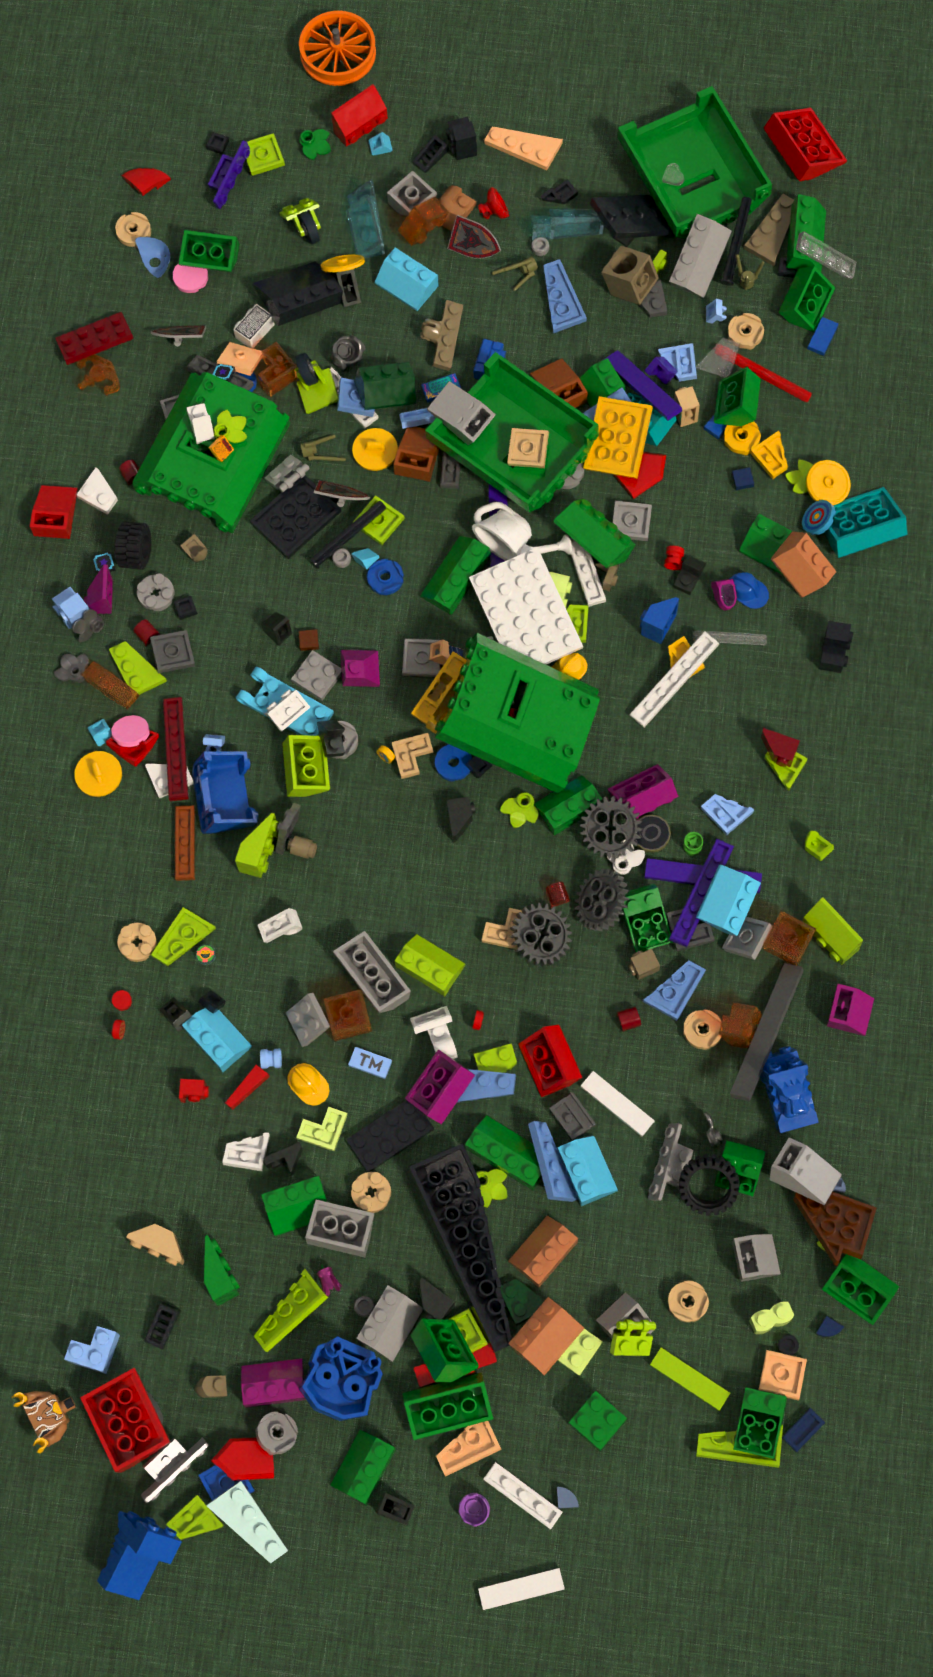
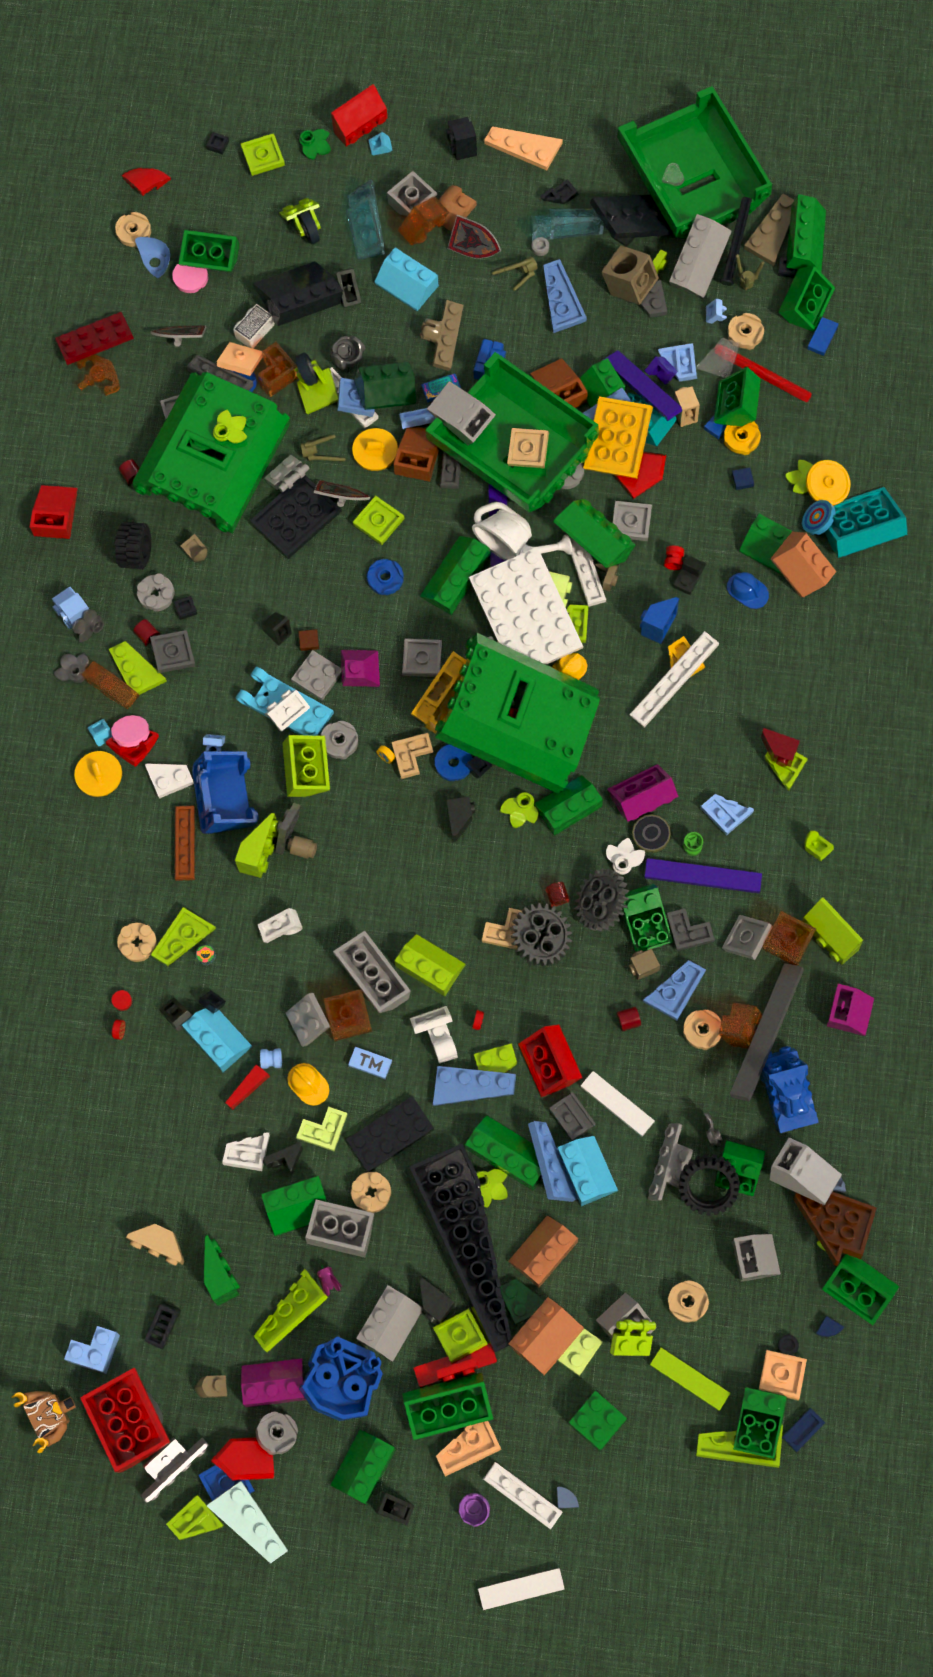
(97, 492): white wing -> none
(101, 592): magenta slope -> none
(103, 559): tile -> none
(136, 1554): blue brick -> none
(175, 749): dark red tile -> none
(193, 1090): red brick -> none
(200, 423): white slope -> none
(221, 448): light orange tile -> none
(224, 372): black tile -> none
(226, 173): dark purple bracket -> none
(330, 736): pearl dark grey slope -> none
(337, 48): orange wheel -> none
(341, 558): light grey tile -> none
(342, 263): yellow shield -> none
(347, 534): black axle -> none
(363, 1306): dark grey tile -> none
(365, 557): medium azure slope -> none
(435, 158): black slope -> none
(439, 1087): magenta slope -> none
(443, 1349): green slope -> none
(445, 651): light nougat leg -> none
(494, 205): red hair -> none
(628, 828): dark grey gear -> none
(687, 921): dark purple tile -> none
(724, 593): rock -> none
(728, 900): medium azure slope -> none
(734, 638): clear axle -> none
(771, 455): yellow wing -> none
(777, 1316): yellowish green brick -> none
(804, 143): red slope -> none
(826, 255): clear plate -> none
(836, 642): black brick -> none

